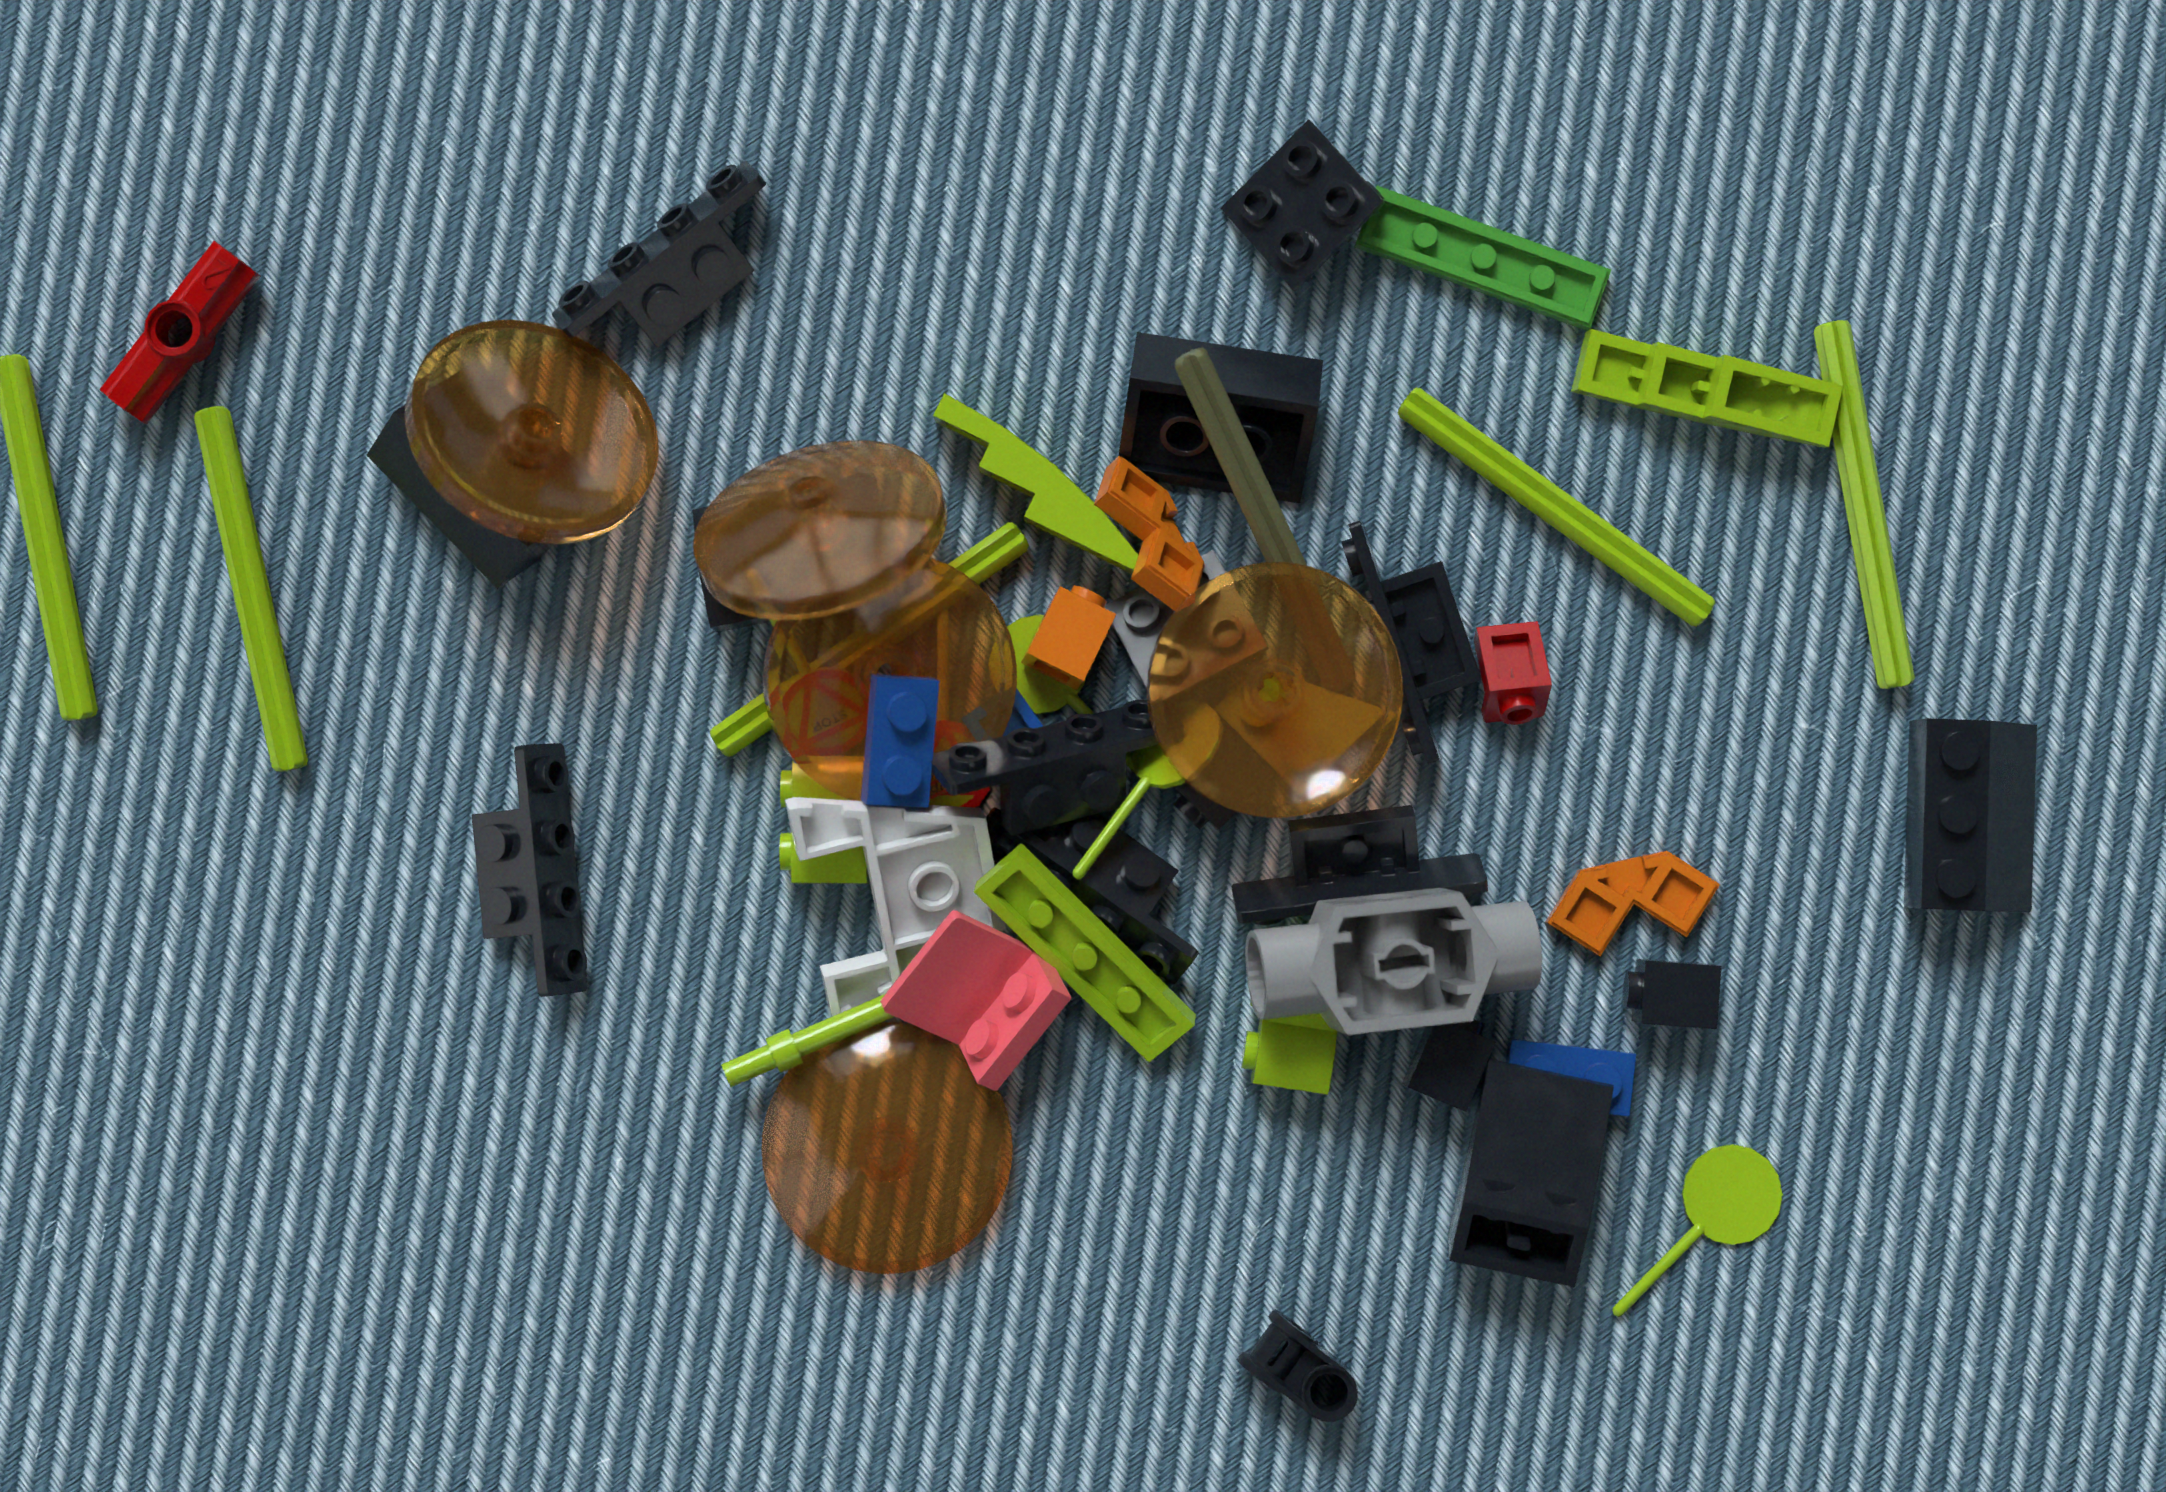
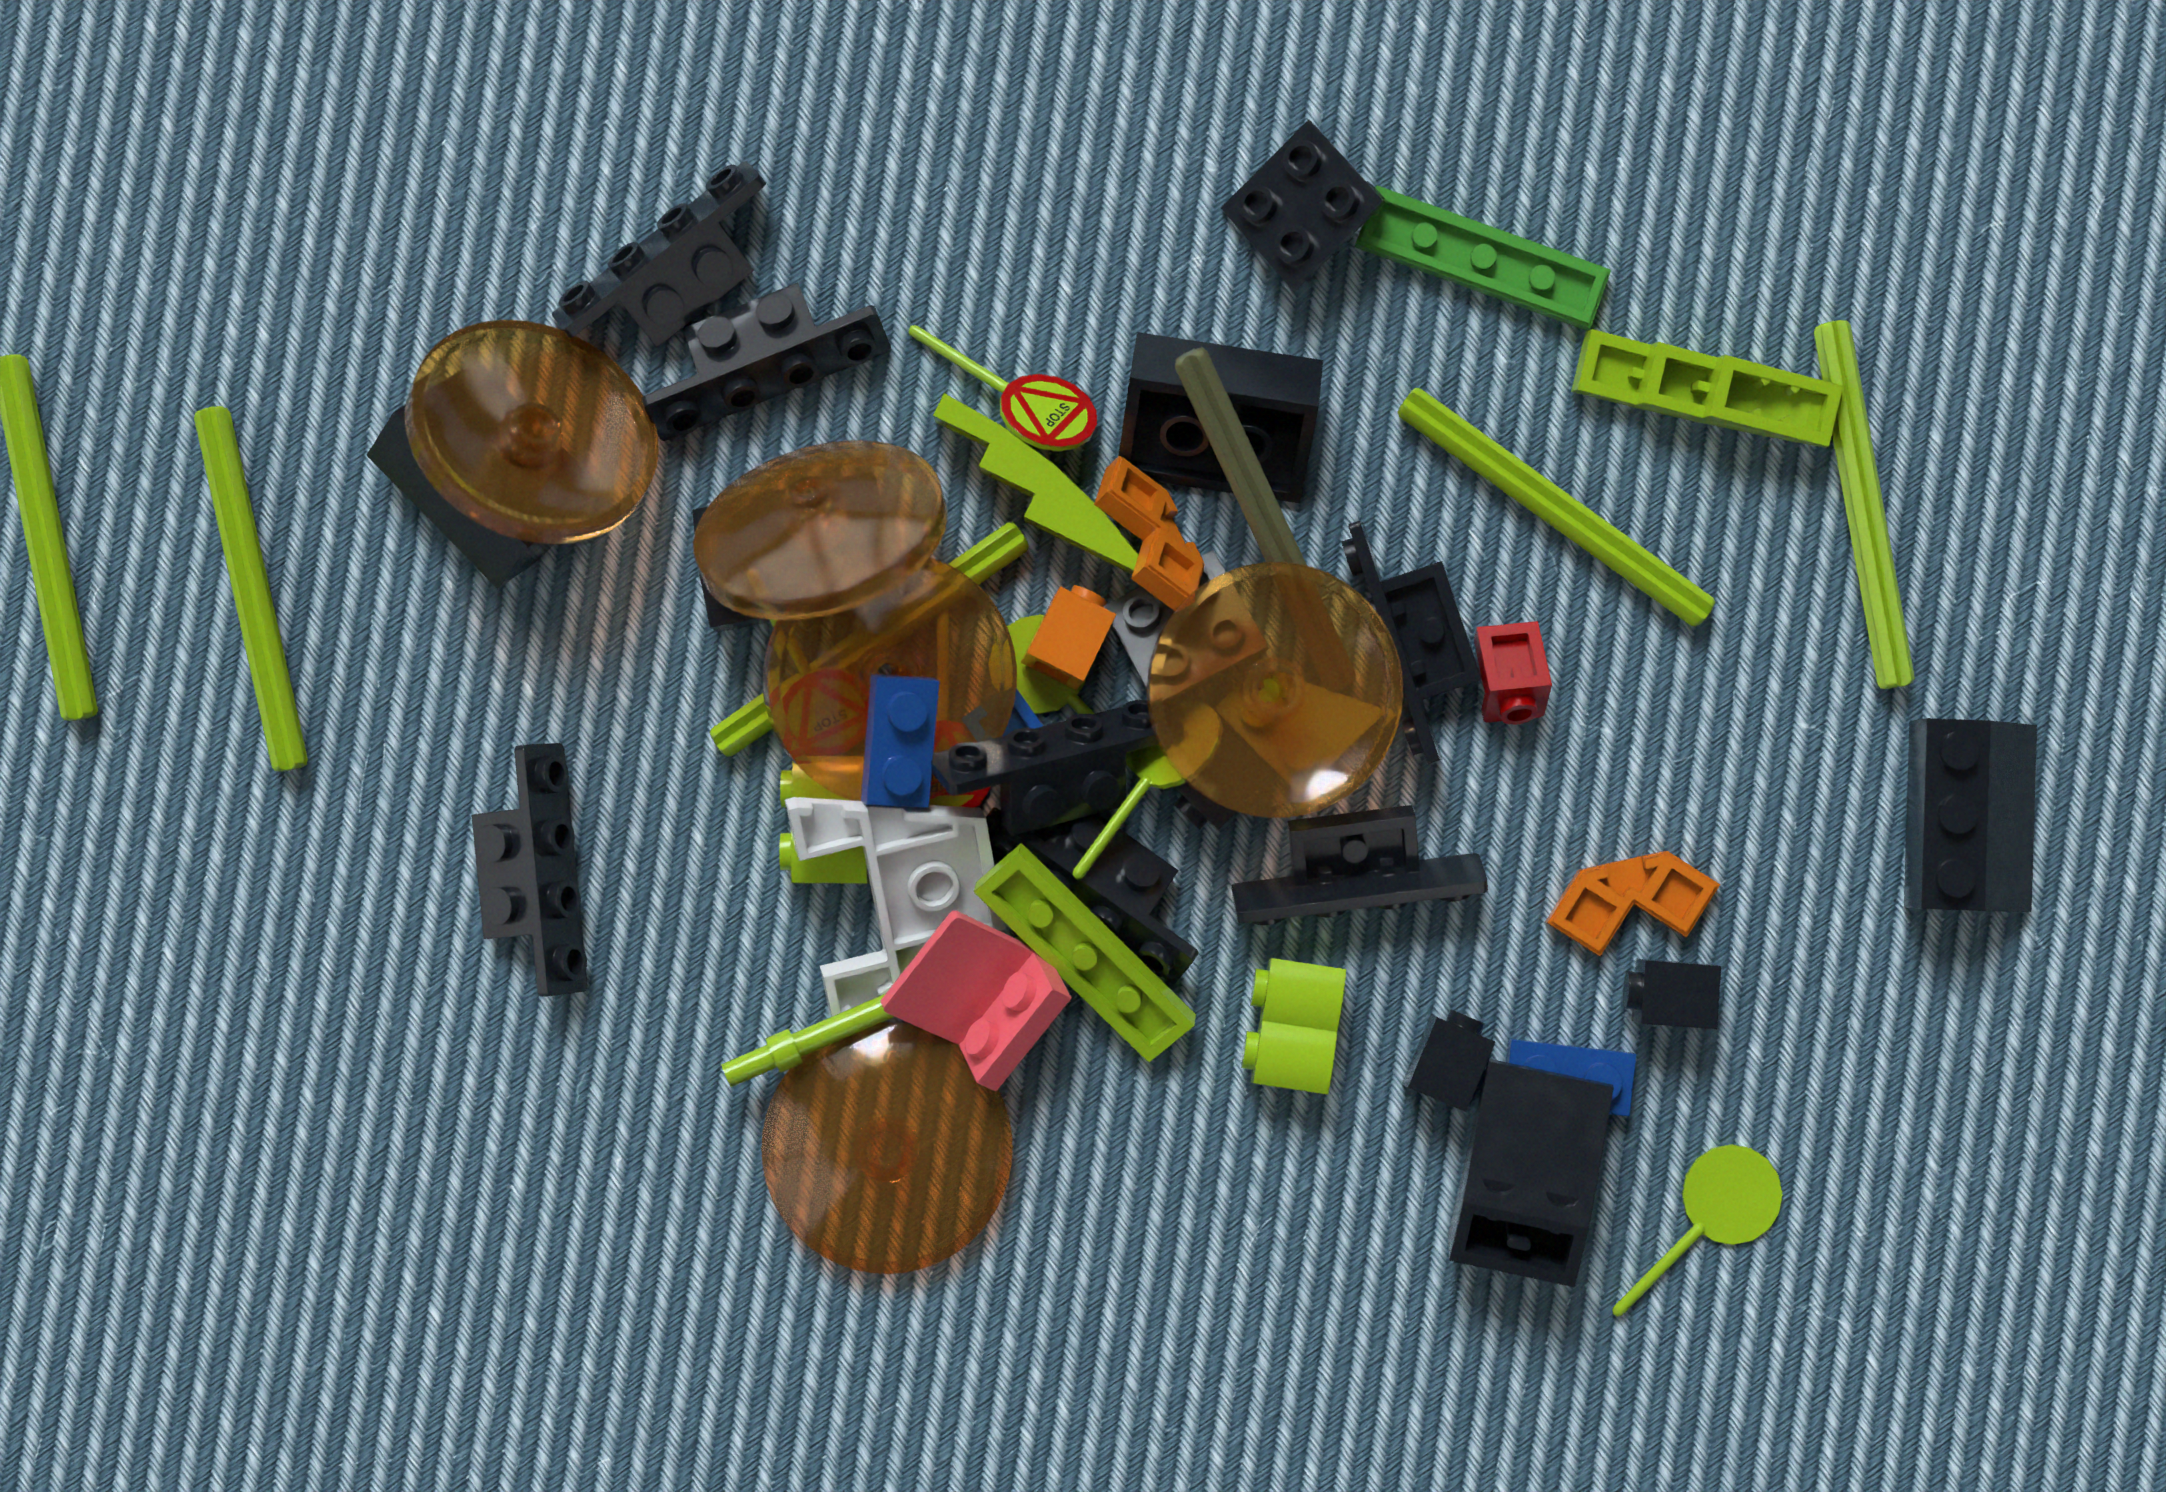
(153, 366): red piece -> none
(758, 355): none -> black bracket
(1033, 407): none -> piece
(1297, 1367): black piece -> none
(1393, 960): light grey brick -> none

